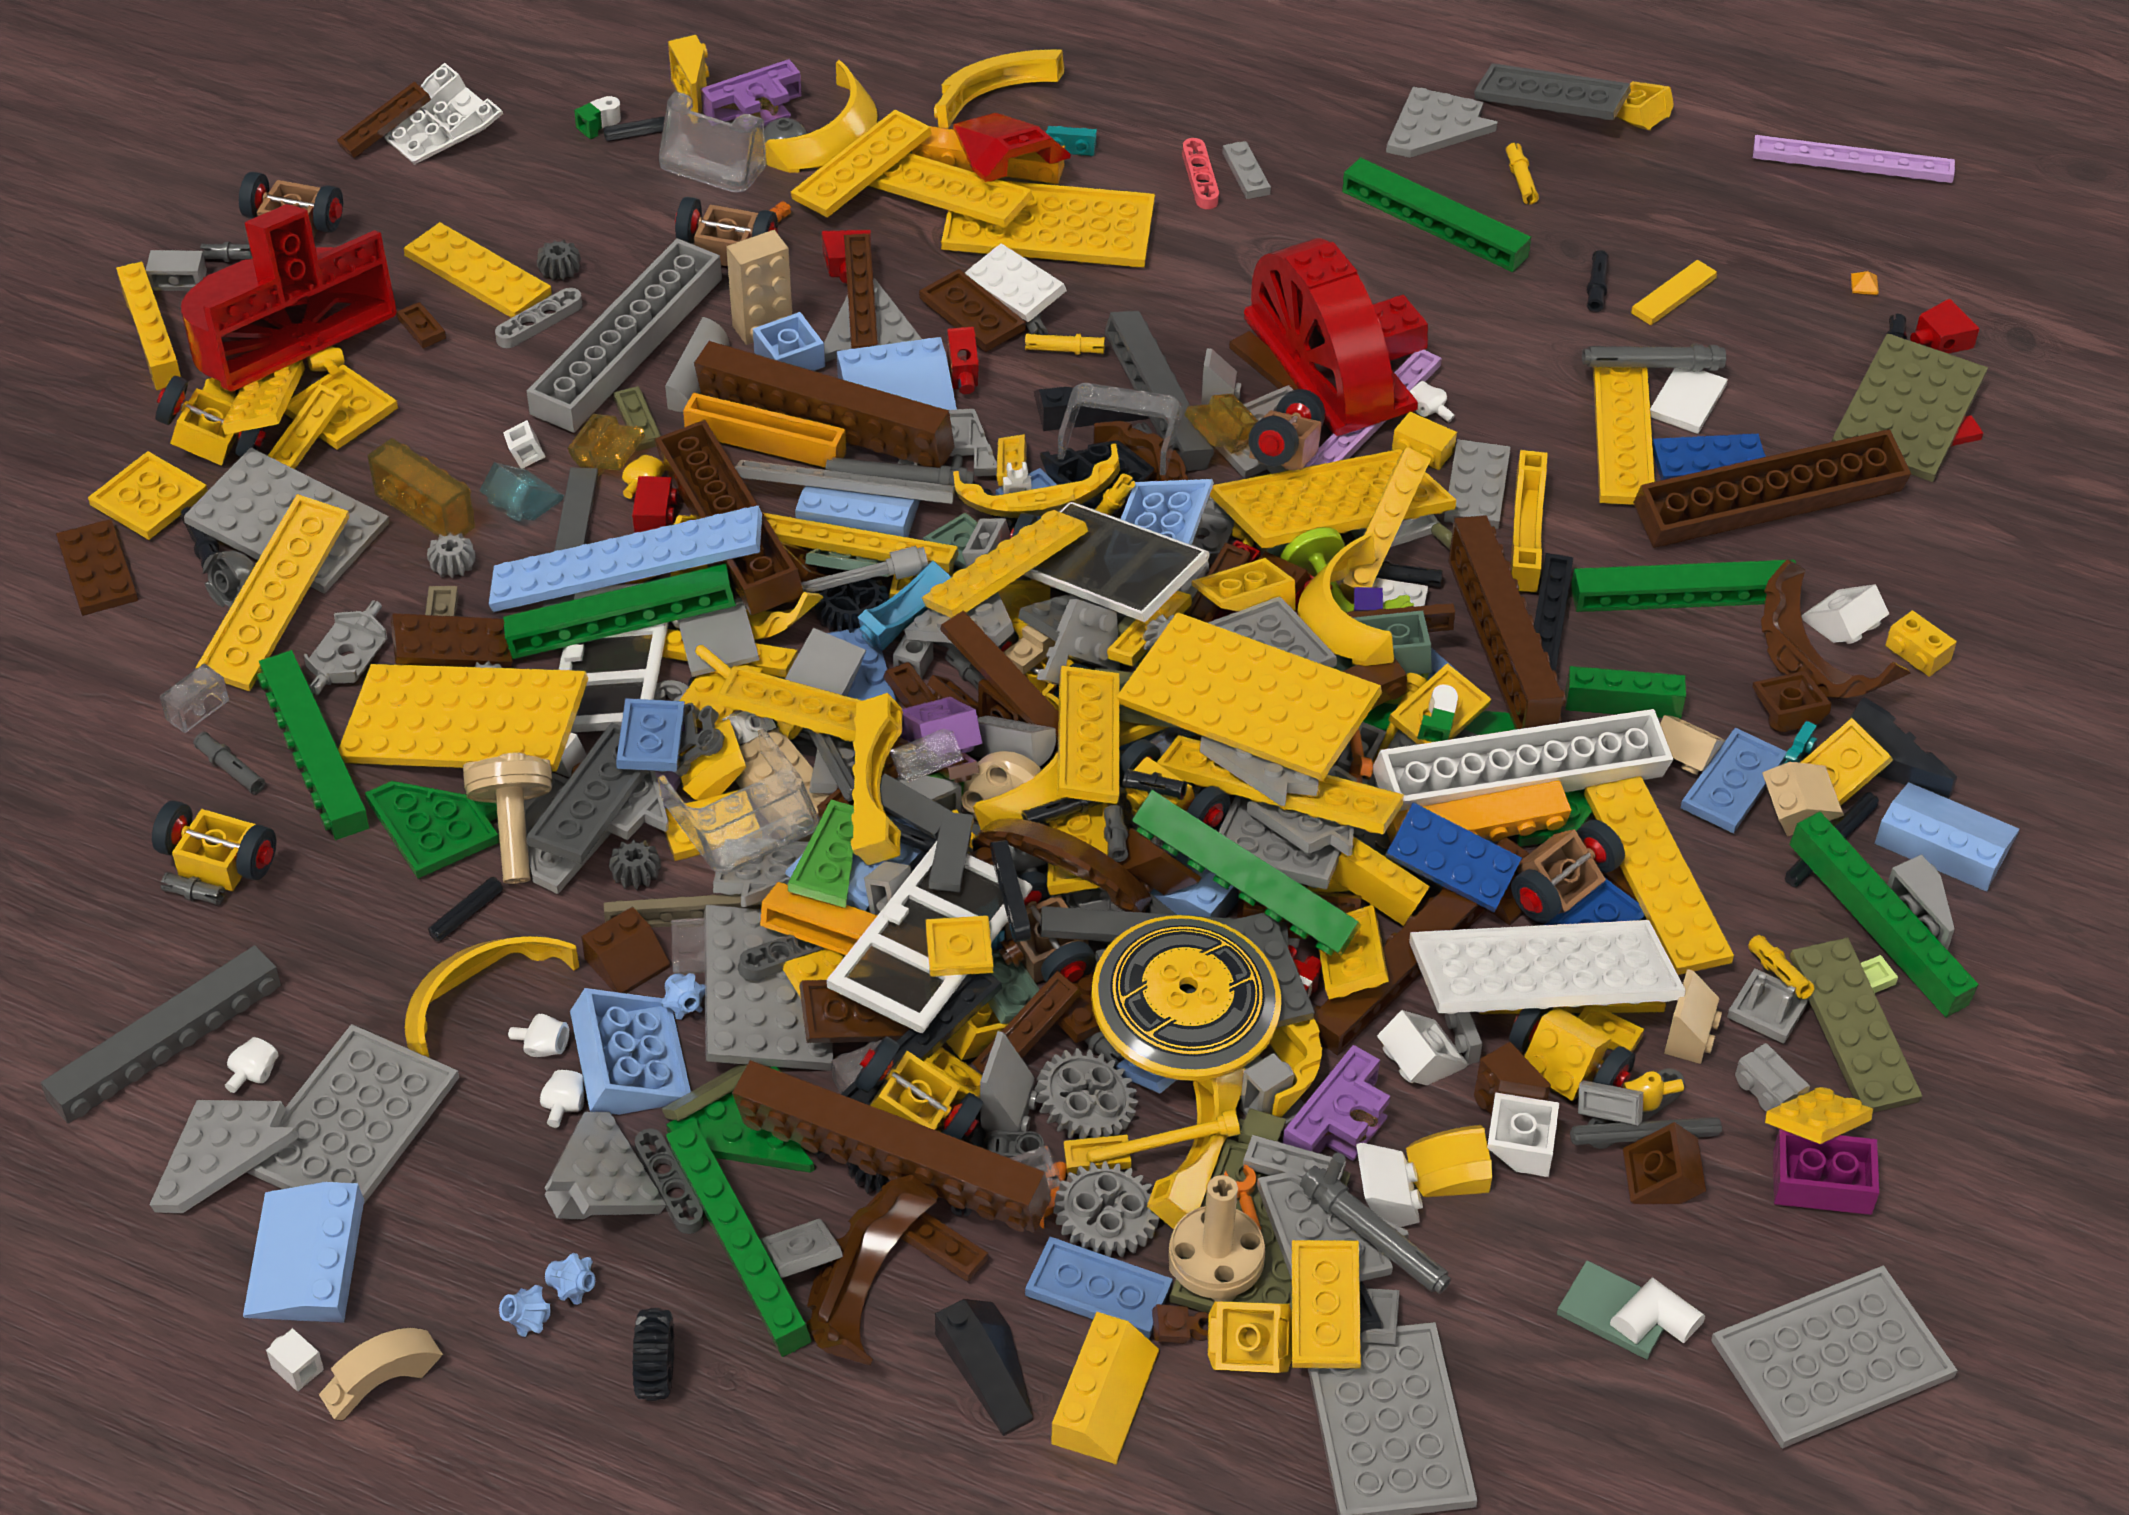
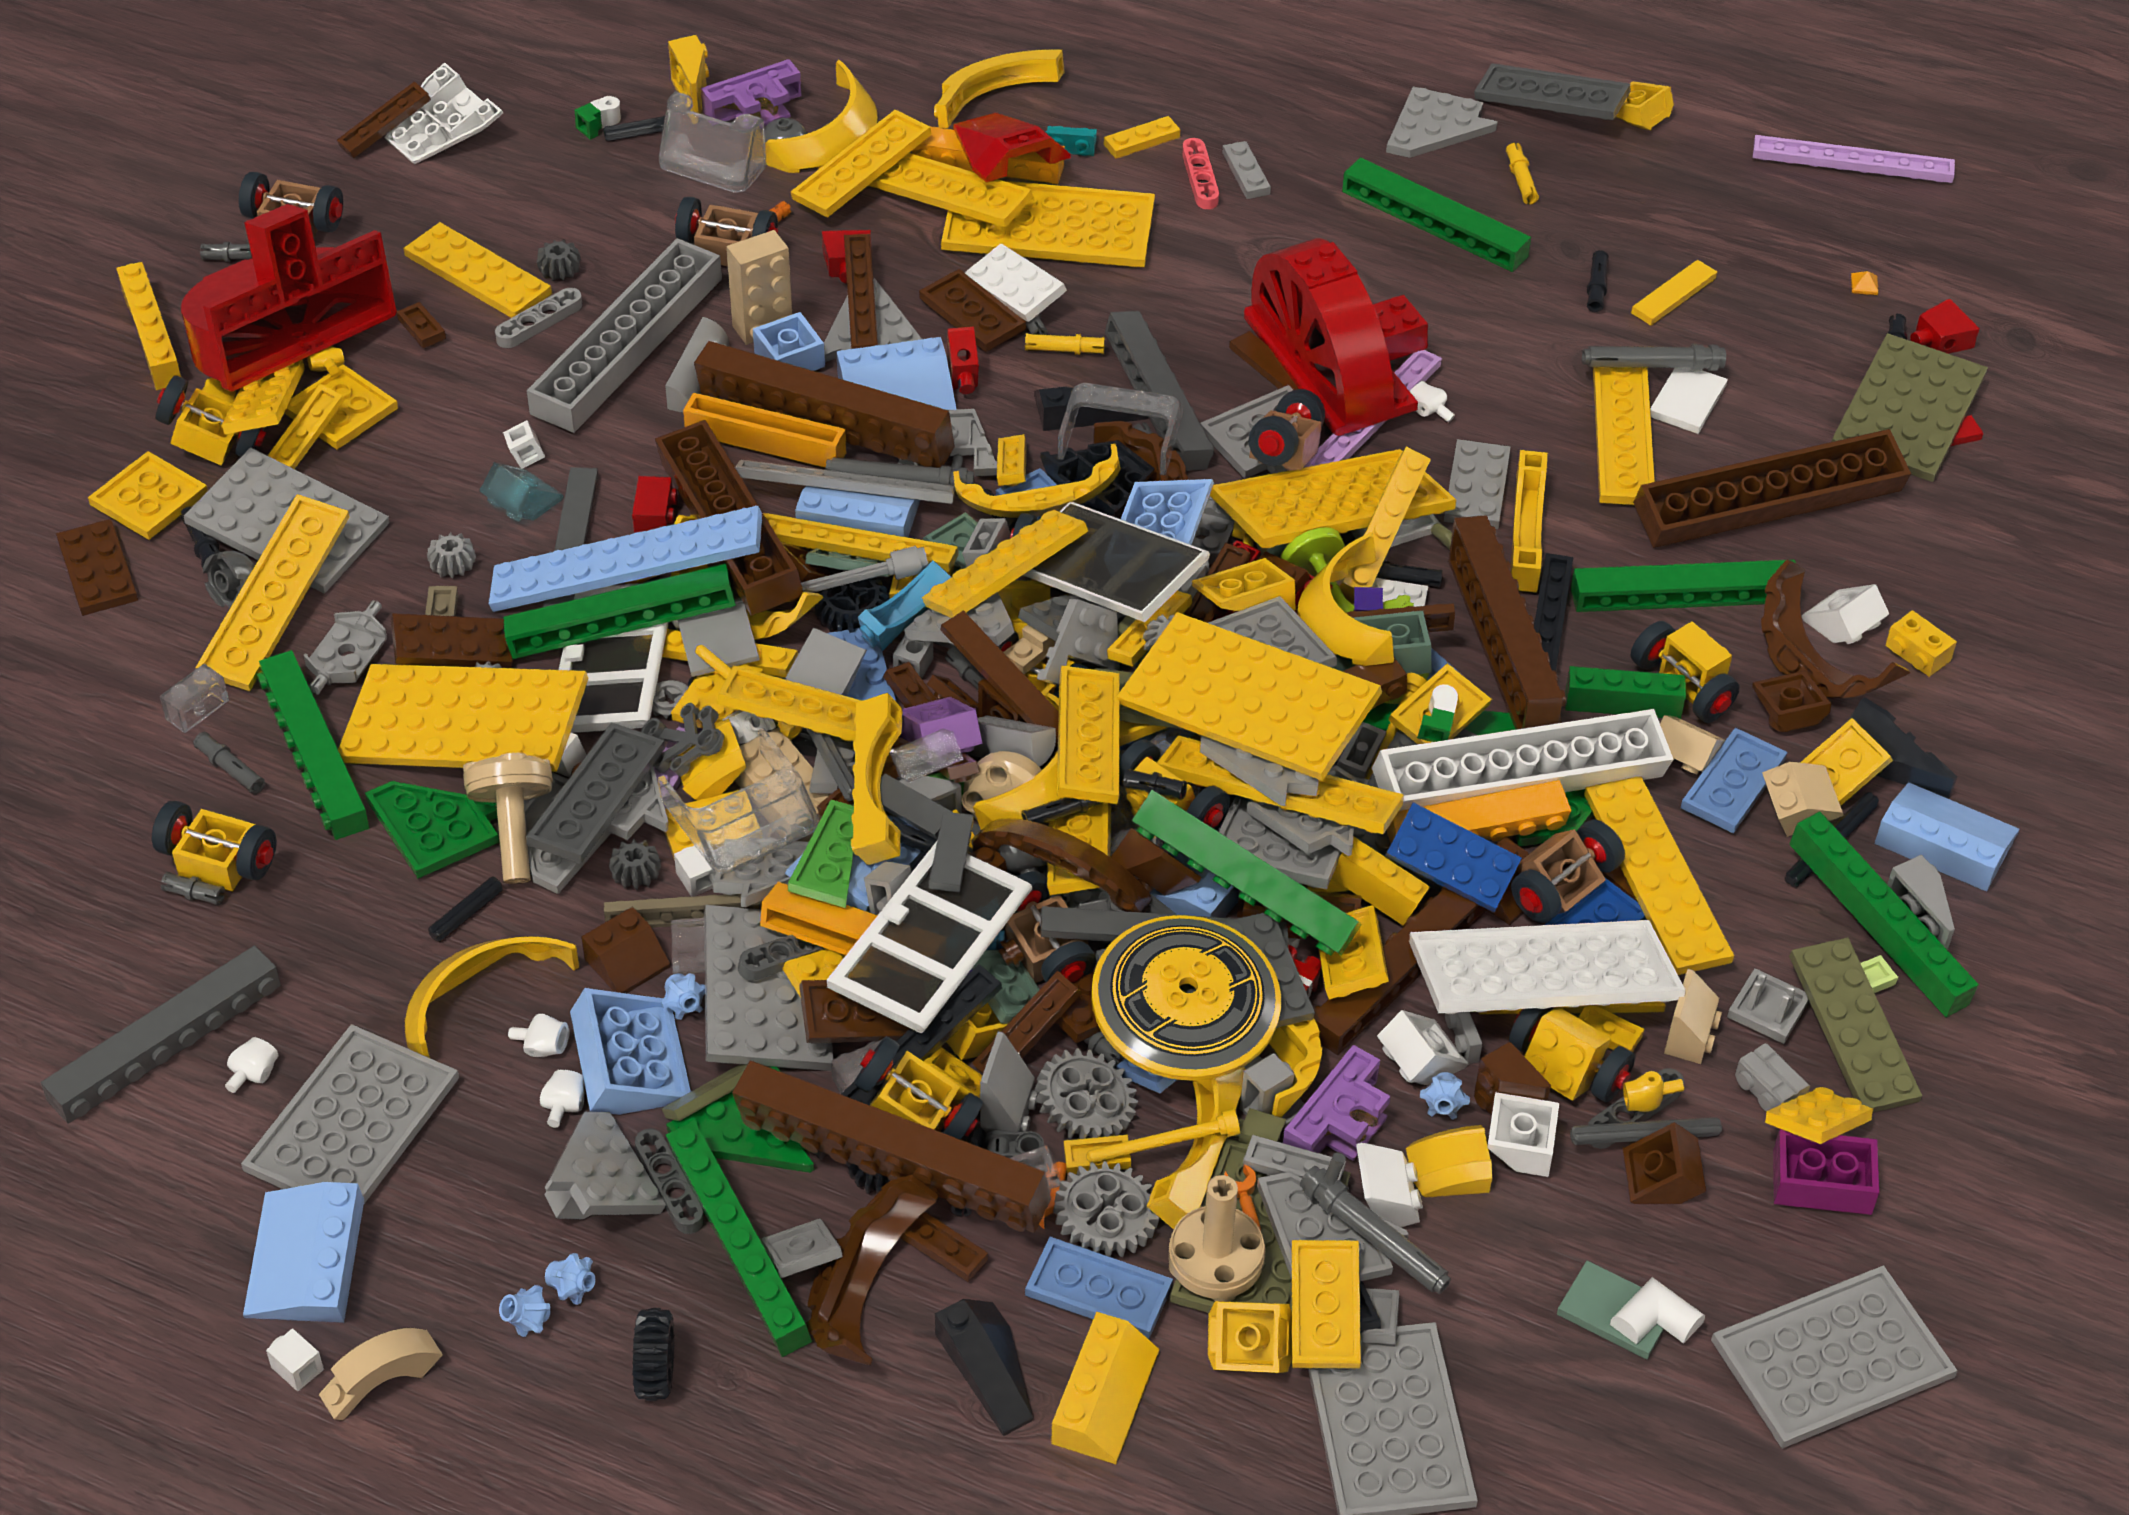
(175, 269): light grey brick -> none
(218, 1147): light grey wing -> none
(421, 489): clear yellow brick -> none
(605, 443): clear yellow brick -> none
(637, 414): olive tile -> none
(643, 466): yellow piece -> none
(650, 735): medium blue plate -> none
(694, 871): none -> white brick
(959, 946): yellow tile -> none
(1010, 891): black beam -> none
(1016, 479): white plate -> none
(1115, 833): dark grey pin -> none
(1116, 495): yellow pin -> none
(1142, 137): none -> yellow plate
(1175, 1324): reddish brown plate -> none
(1218, 377): light grey slope -> none
(1223, 422): clear yellow brick -> none
(1360, 765): orange piece -> none
(1425, 438): yellow brick -> none
(1445, 1095): none -> light blue rock
(1610, 1102): light grey tile -> none
(1696, 656): none -> brick
(1701, 453): blue plate -> none
(1774, 960): yellow pin -> none
(1803, 743): teal plate -> none

